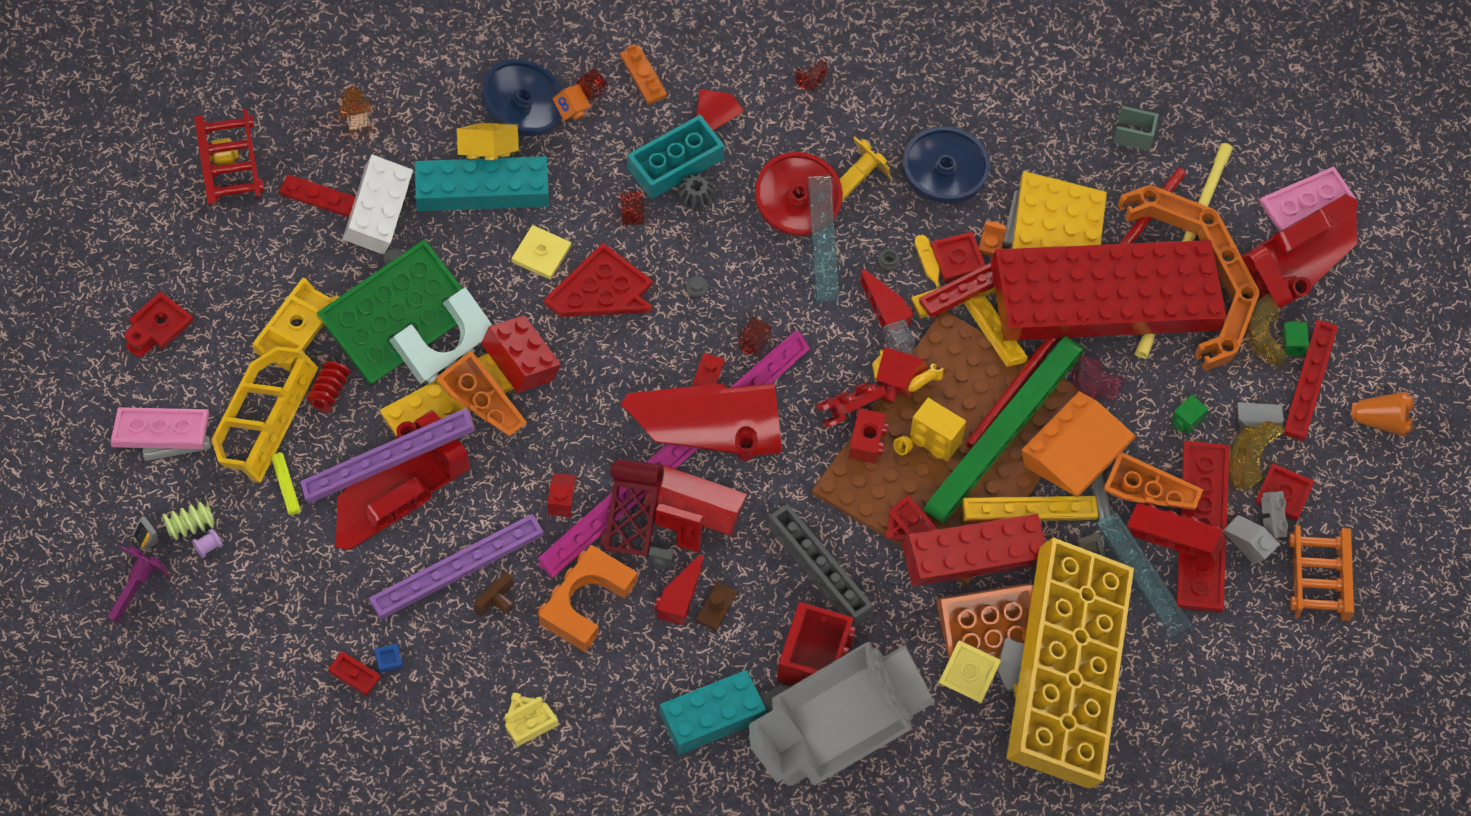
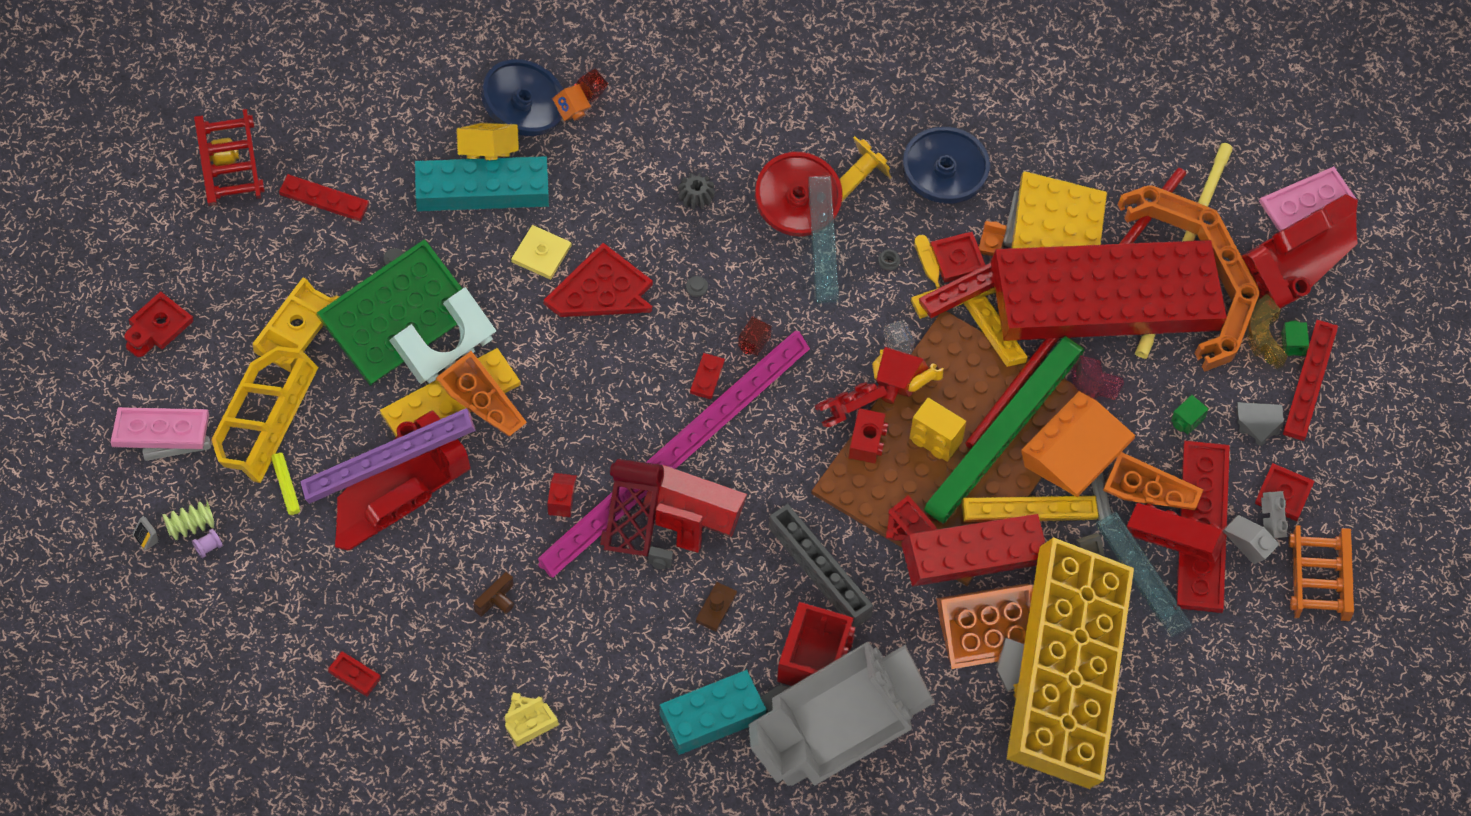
(138, 576): magenta piece -> none
(327, 386): red piece -> none
(355, 110): clear orange hinge -> none
(377, 204): white brick -> none
(388, 658): blue plate -> none
(456, 566): medium lavender plate -> none
(520, 354): red brick -> none
(592, 568): orange arch -> none
(632, 208): clear red bracket -> none
(643, 74): orange plate -> none
(675, 155): teal brick -> none
(679, 594): red slope -> none
(711, 418): red panel -> none
(717, 107): red slope -> none
(813, 77): clear red bracket -> none
(885, 302): red slope -> none
(899, 444): yellow hinge -> none
(970, 671): light yellow plate -> none
(1139, 119): sand green piece -> none
(1246, 453): clear yellow arch -> none
(1386, 413): orange cone -> none

